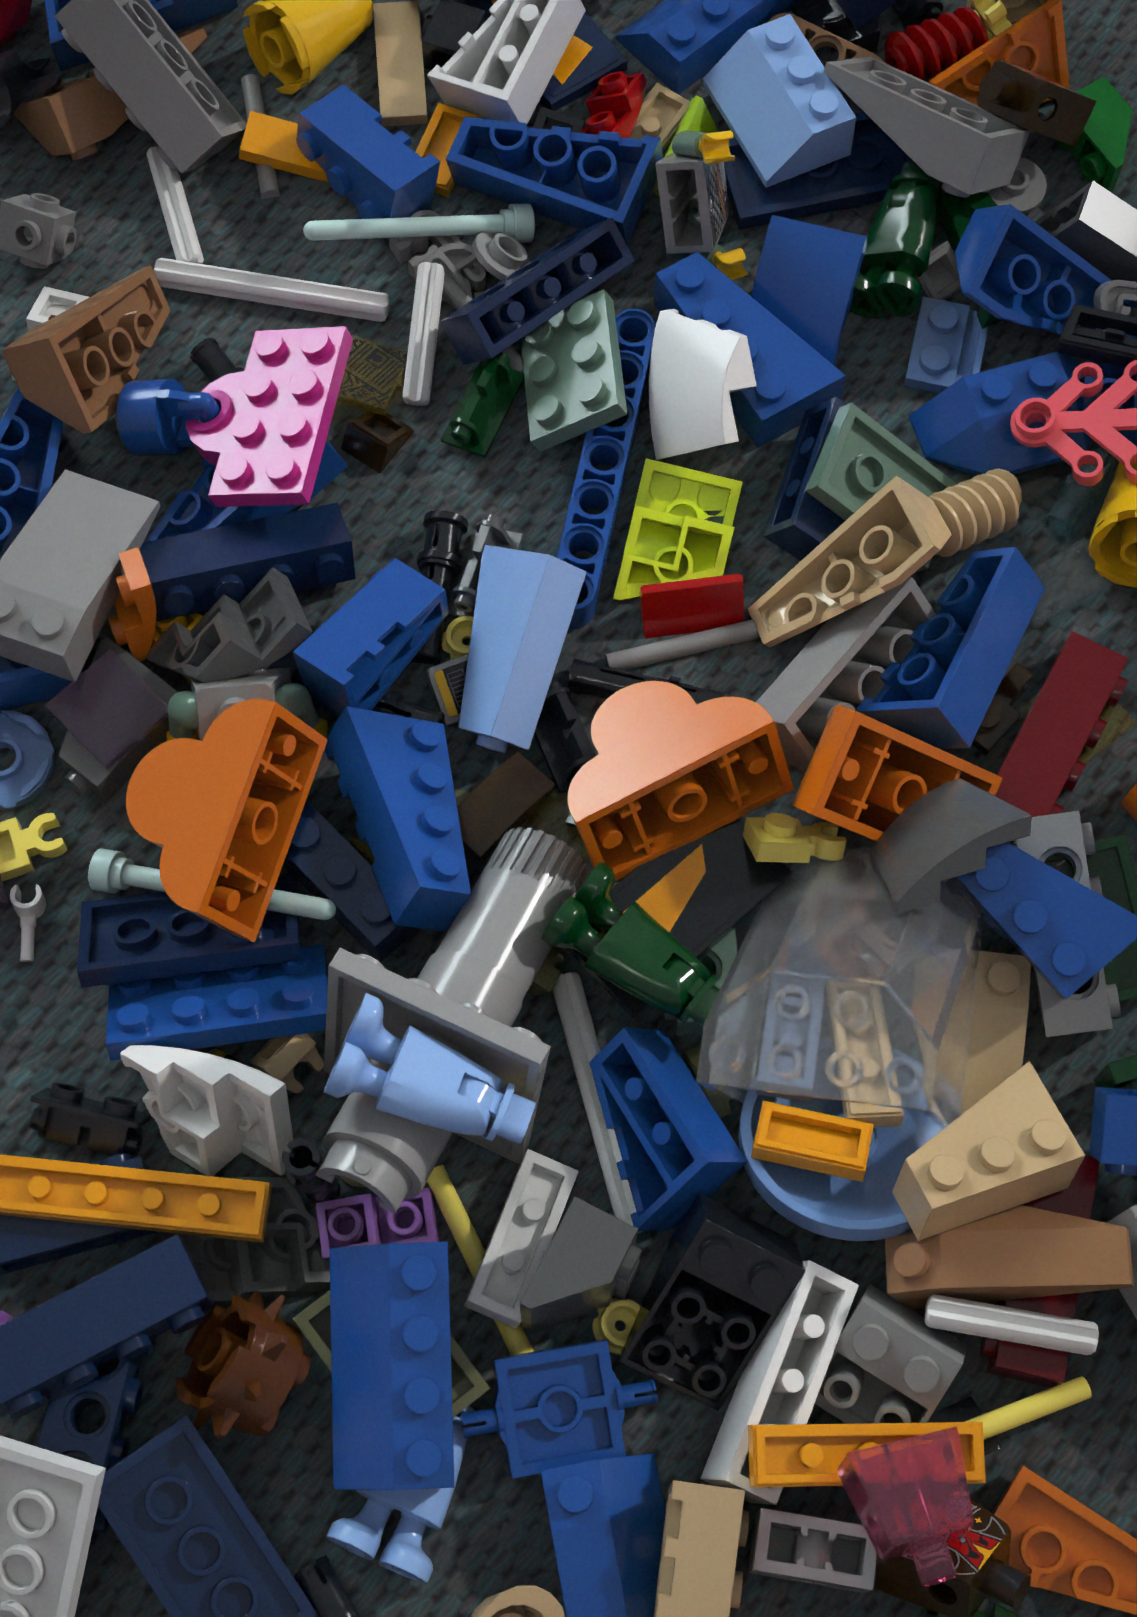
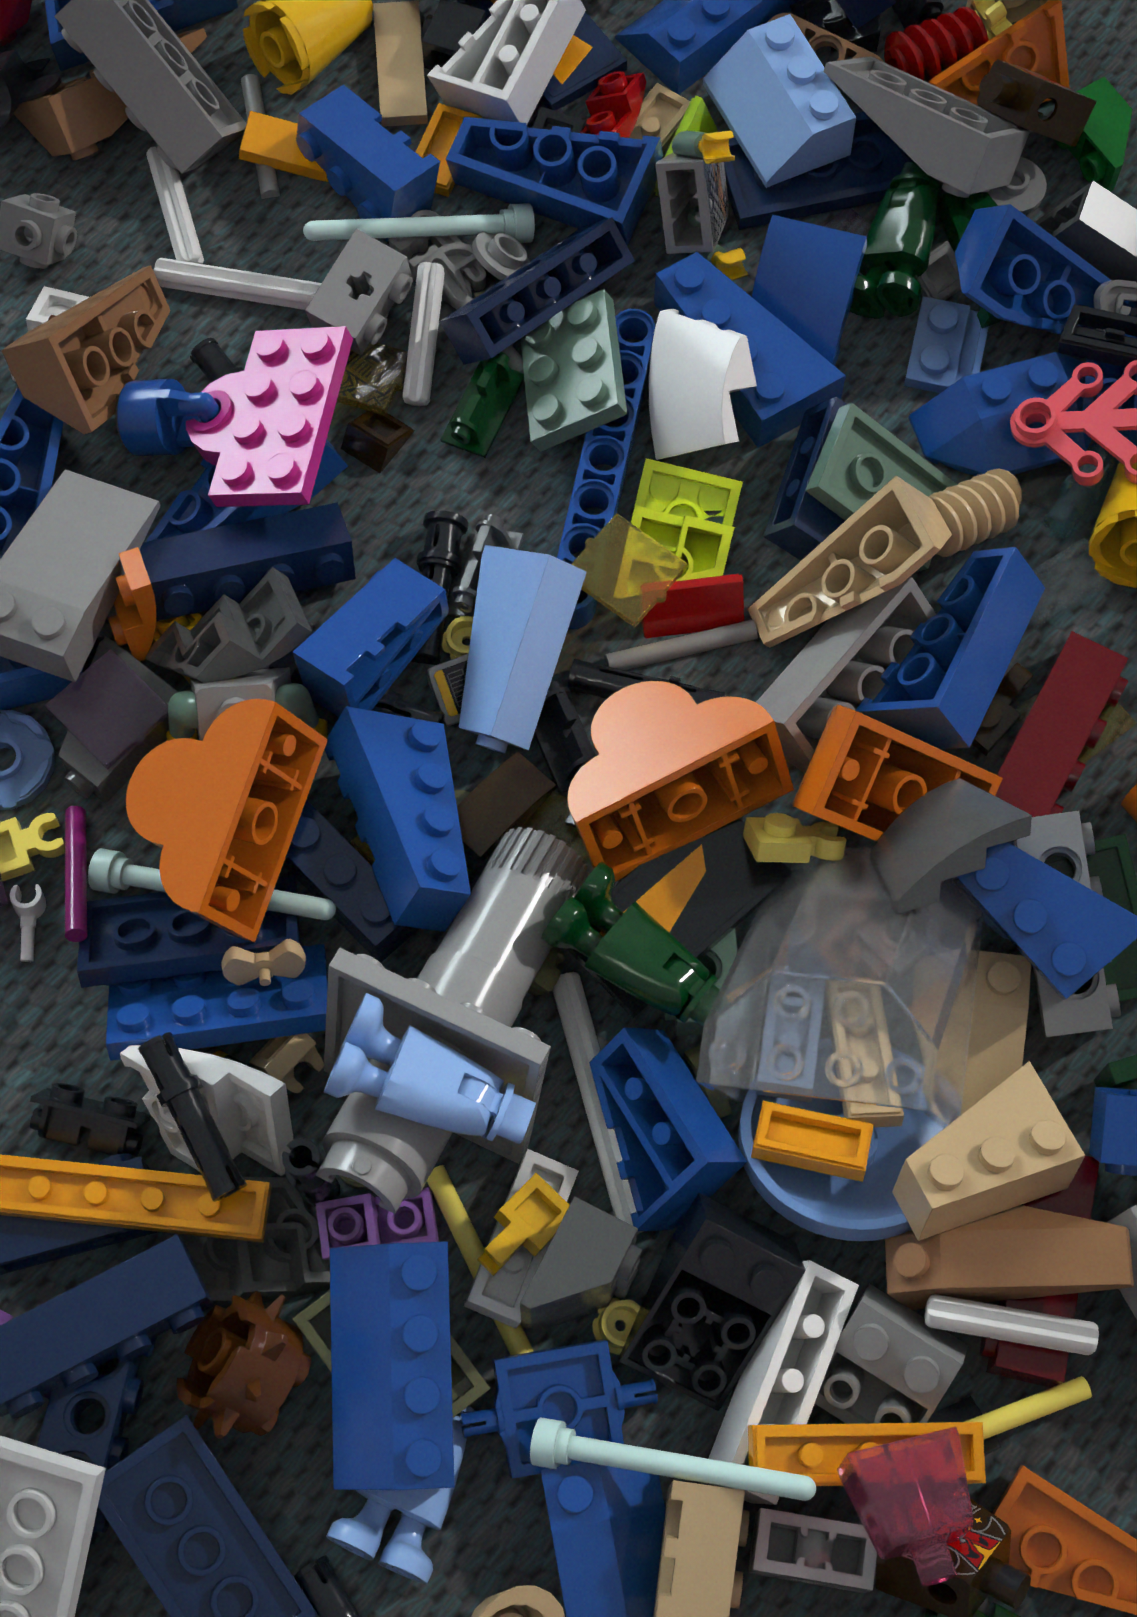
(75, 874): none -> magenta bar
(182, 1096): none -> black pin
(244, 966): none -> tan piece
(361, 267): none -> light grey brick
(528, 1220): none -> yellow plate
(557, 1445): none -> light aqua piece
(627, 570): none -> clear yellow piece

